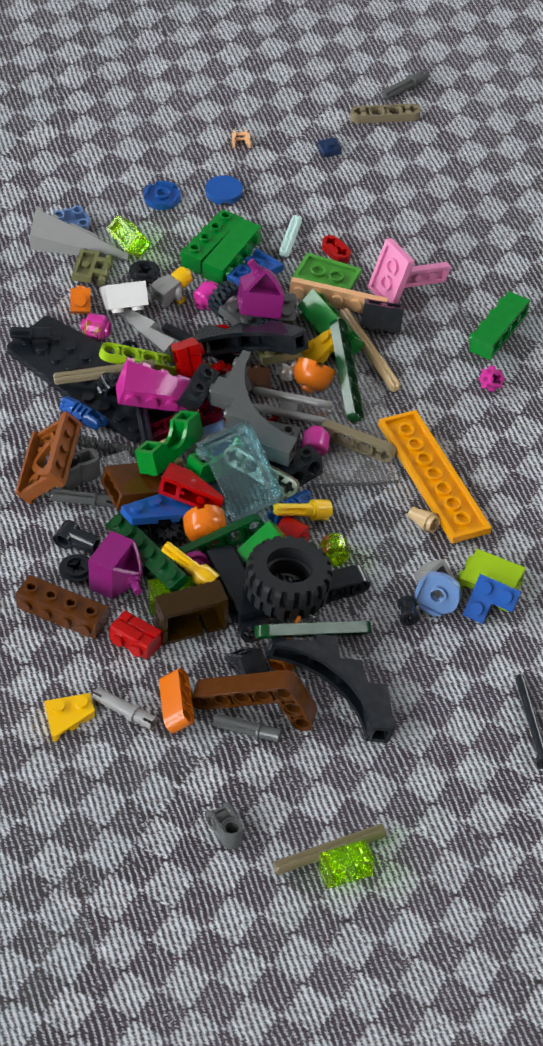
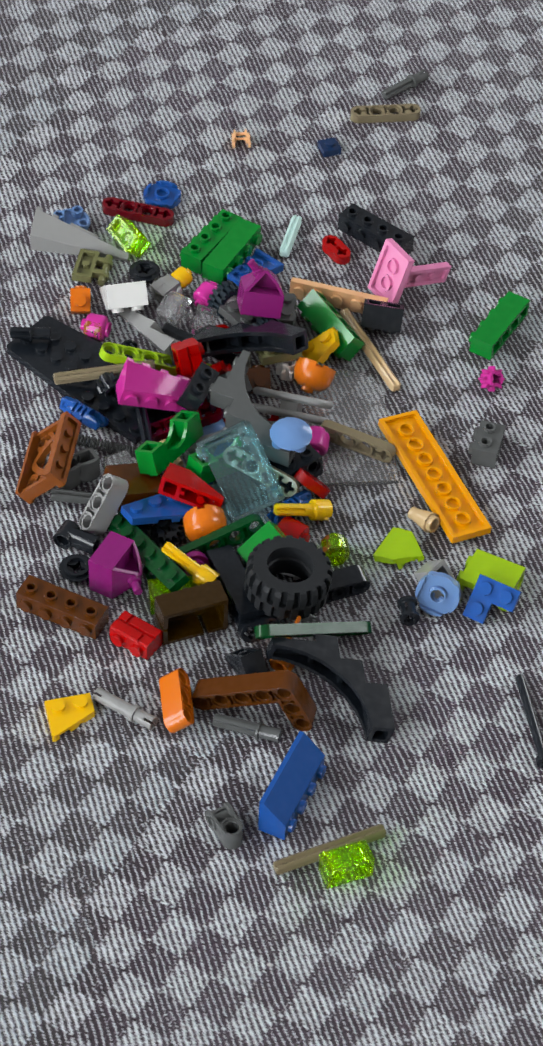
(103, 504): none -> light grey beam
(164, 216): none -> dark red beam
(174, 308): none -> clear brick
(203, 316): none -> clear brick
(223, 189): blue tile -> none
(291, 434): none -> medium blue dish
(291, 787): none -> blue slope
(312, 483): none -> red beam
(327, 271): bright green plate -> none
(347, 371): dark green beam -> none
(372, 229): none -> black brick
(398, 548): none -> lime slope
(487, 444): none -> dark grey brick

